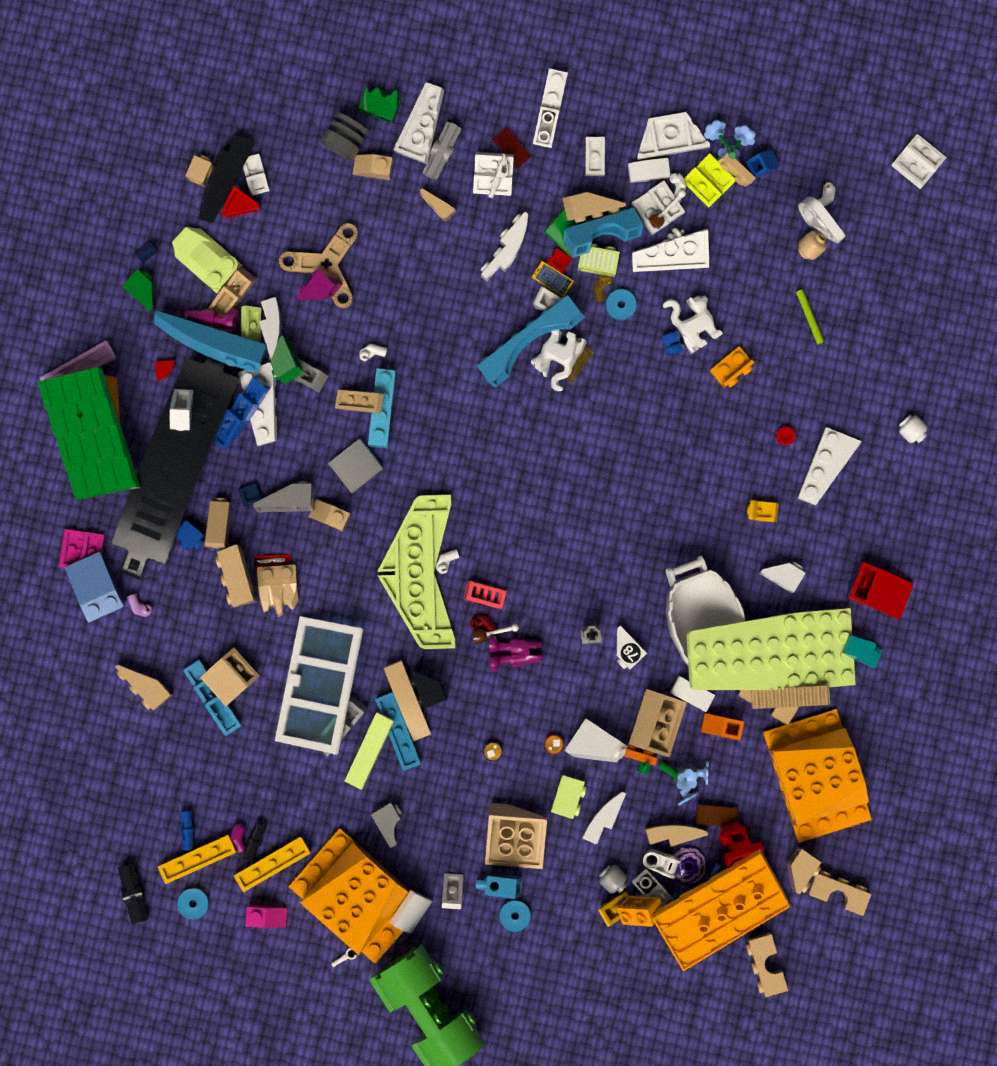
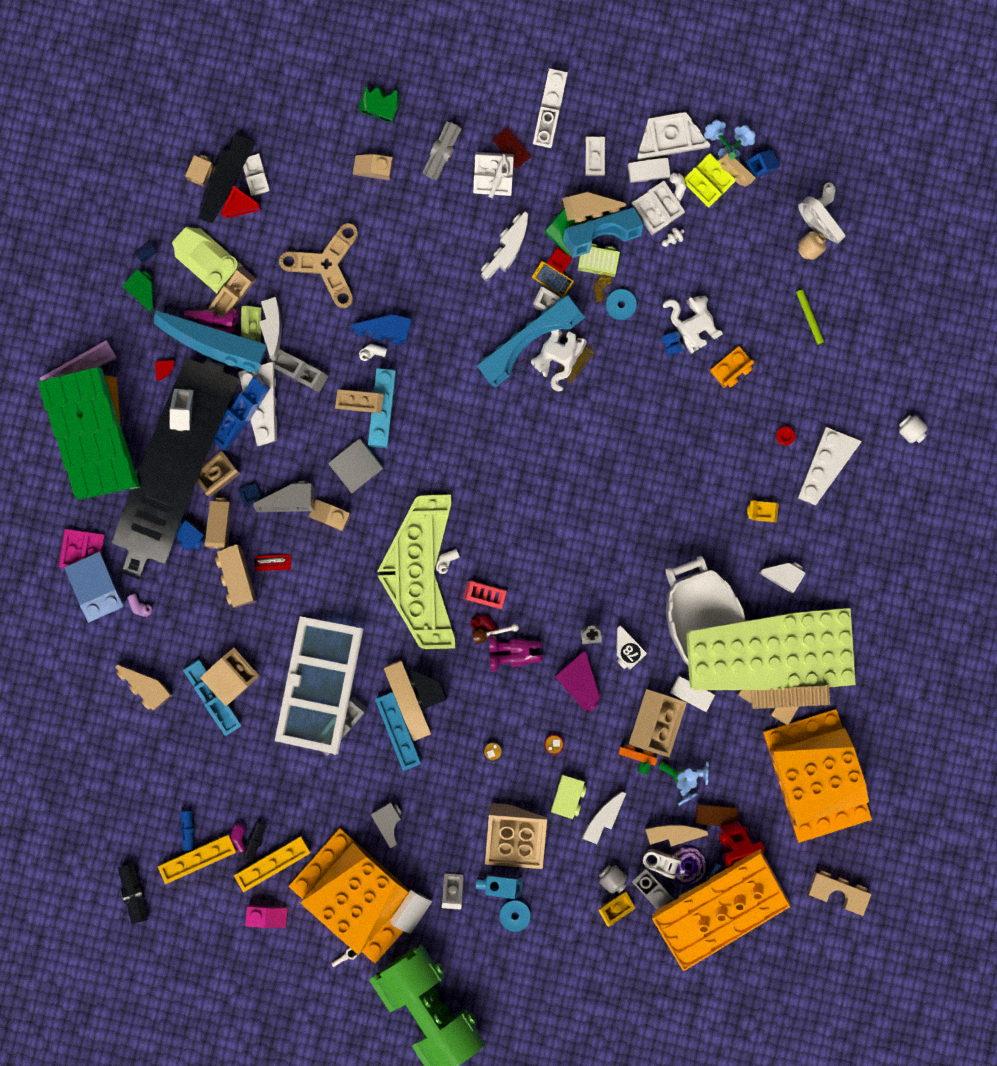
(184, 903): dark azure piece -> none
(217, 474): none -> tan slope
(277, 587): tan plate -> none
(285, 361): green slope -> none
(321, 286): magenta slope -> none
(343, 137): dark grey wheel -> none
(369, 750): yellowish green tile -> none
(388, 327): none -> blue slope
(421, 125): white wing -> none
(443, 209): tan slope -> none
(579, 682): none -> magenta slope
(595, 744): white slope -> none
(638, 910): light orange bracket -> none
(657, 219): hinge -> none
(678, 253): white wing -> none
(722, 726): orange slope -> none
(769, 982): tan arch -> none
(801, 869): tan slope -> none
(862, 651): teal slope -> none
(880, 590): red slope -> none
(918, 161): white slope -> none

